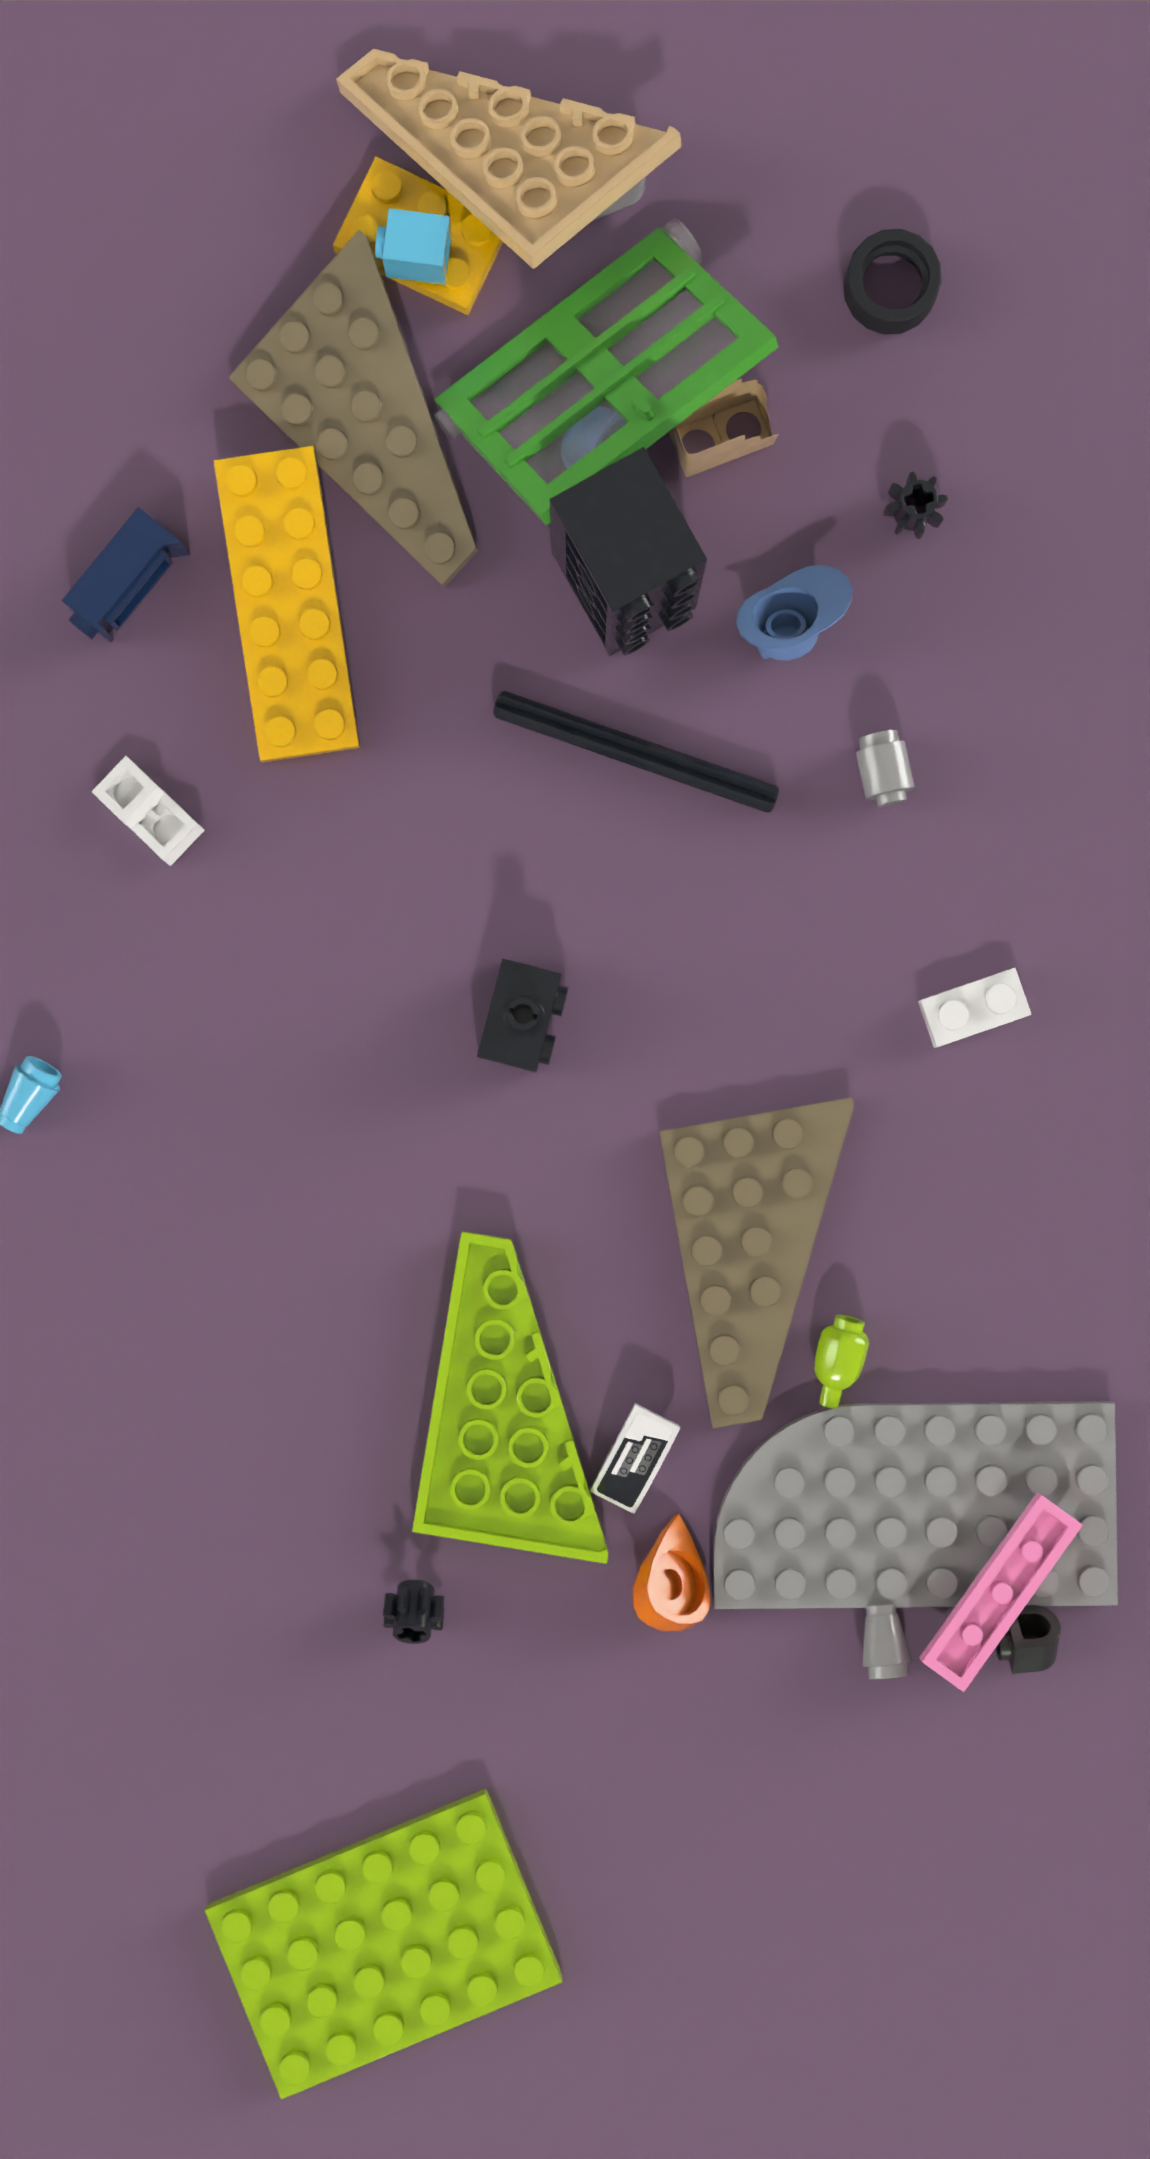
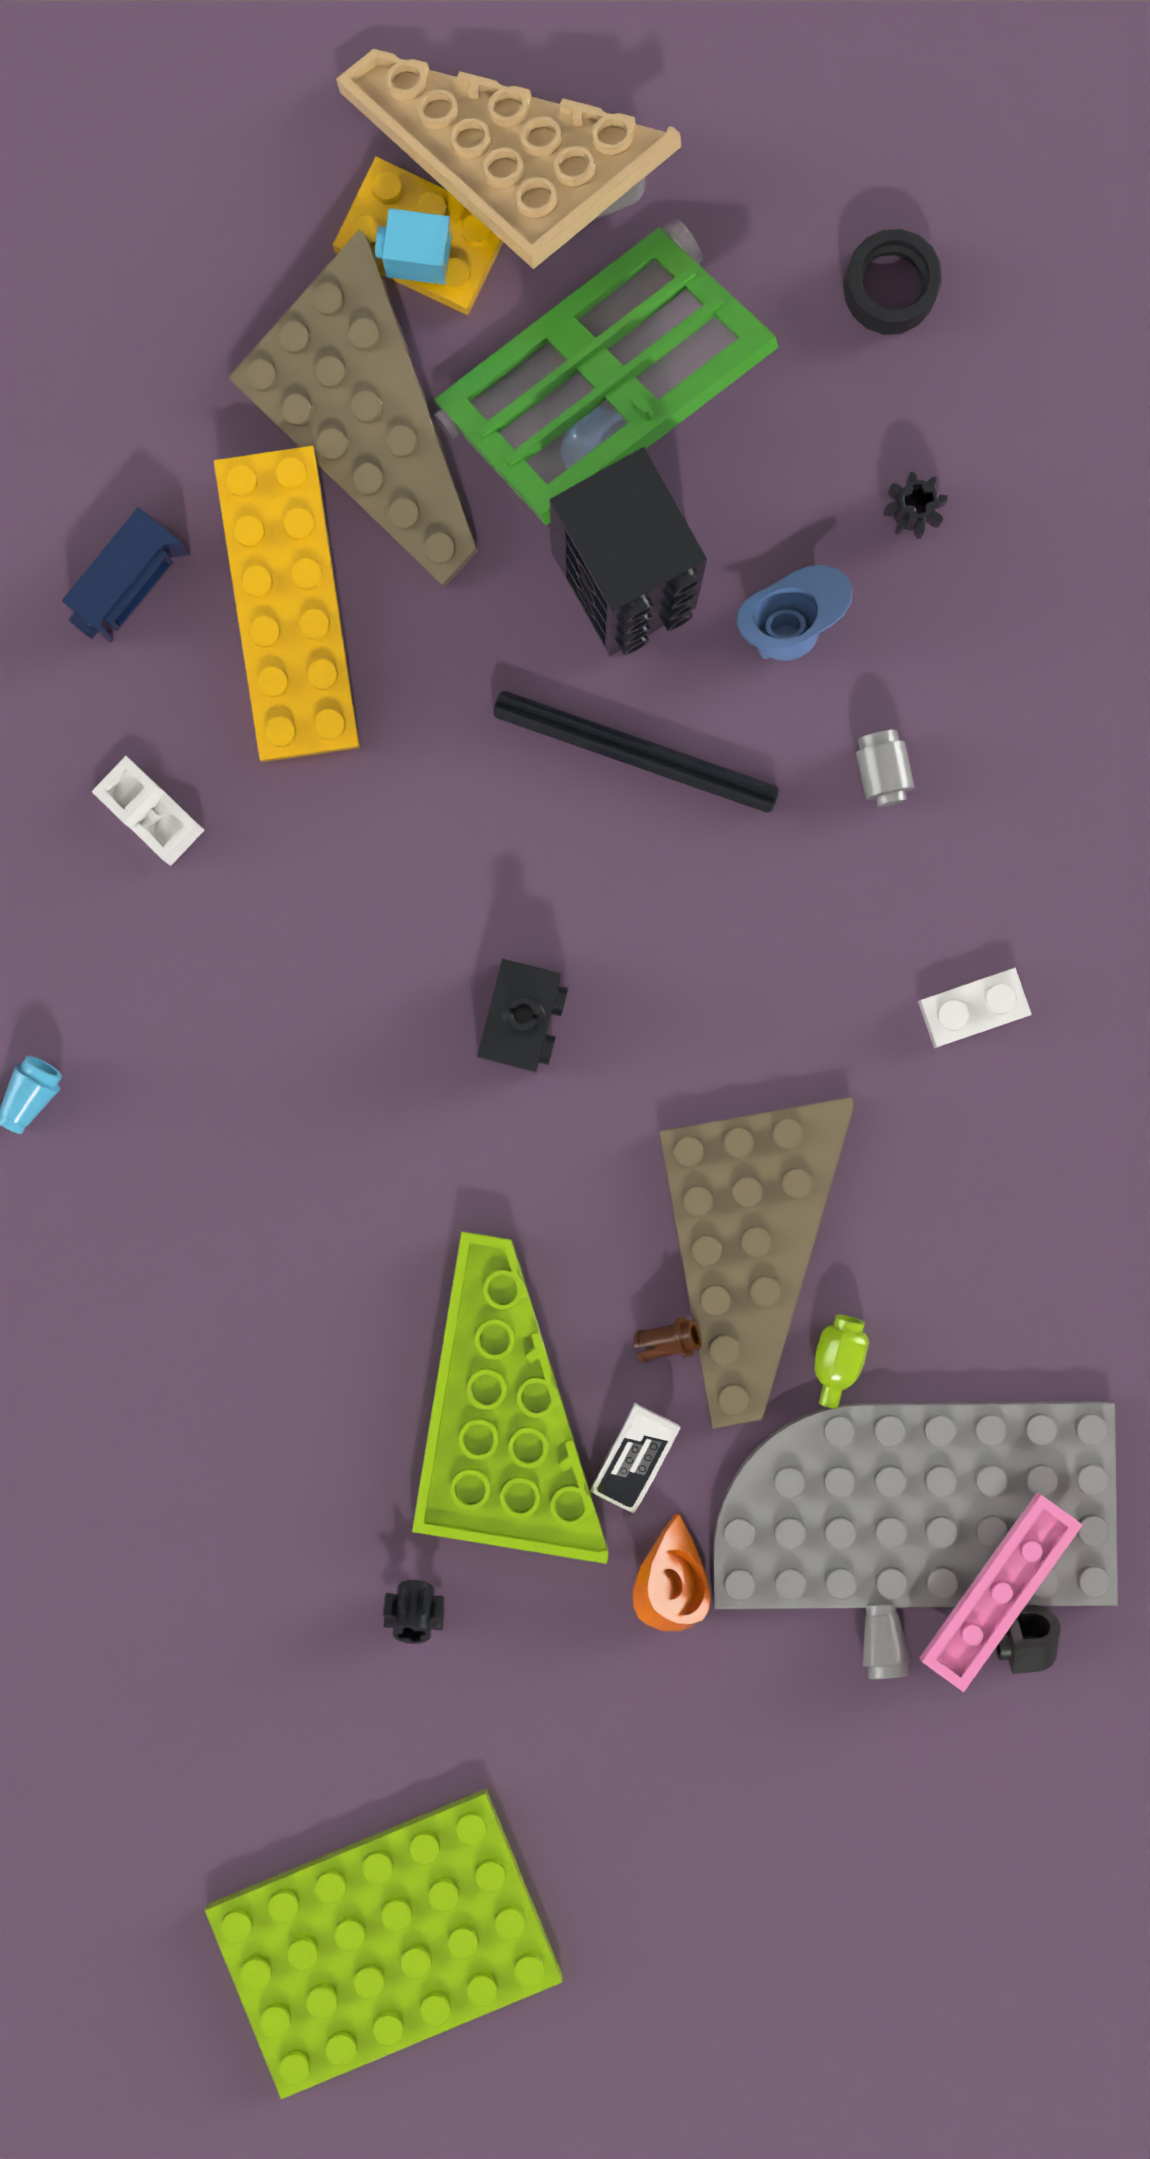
(679, 1338): none -> reddish brown pin
(735, 398): tan piece -> none

